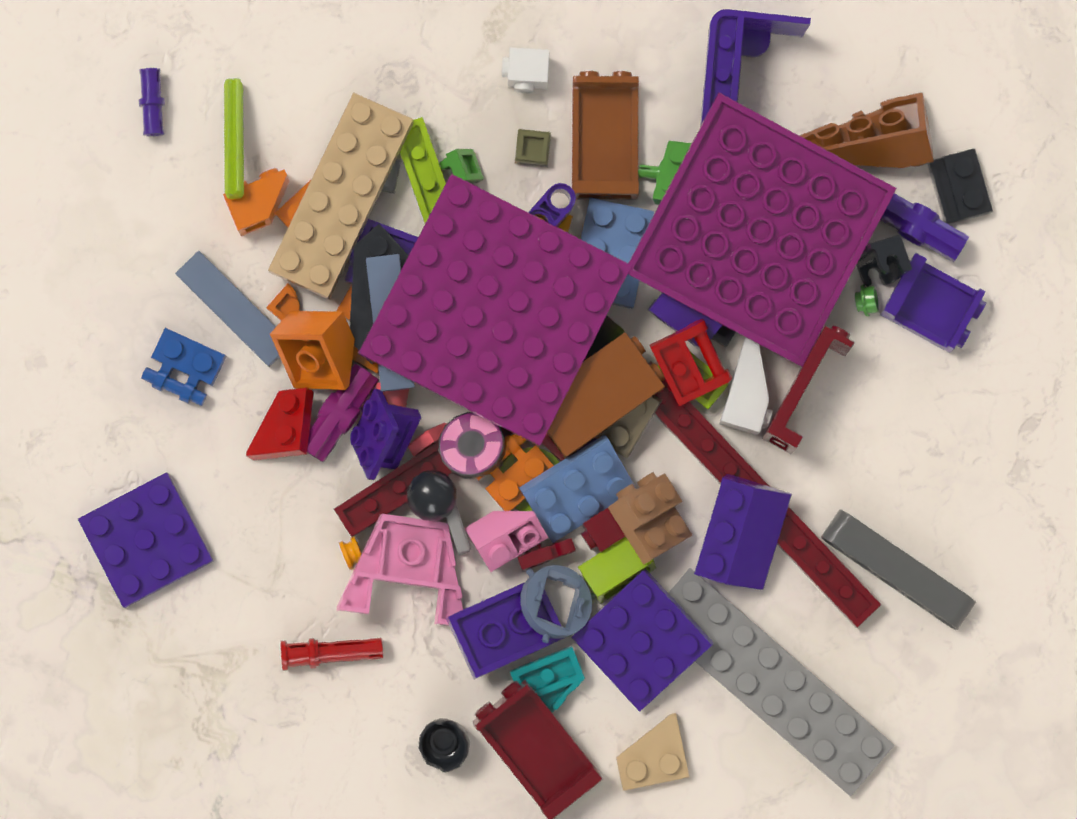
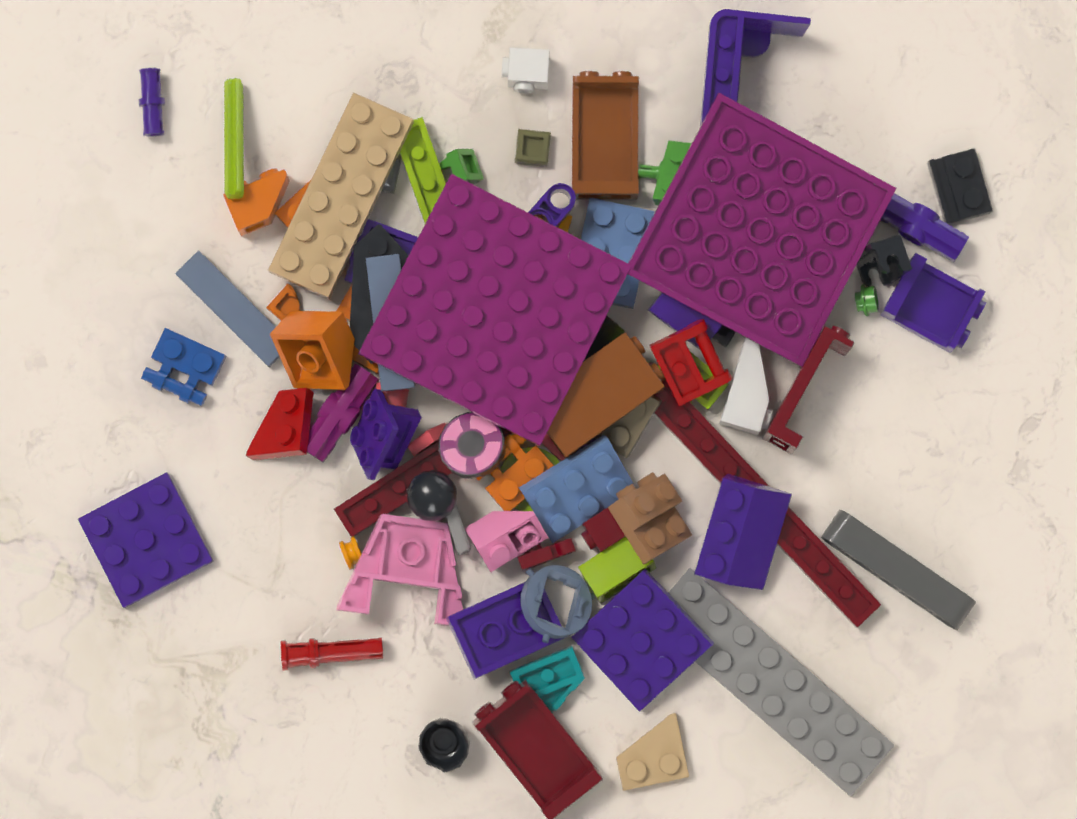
(887, 137): dark orange wedge -> none

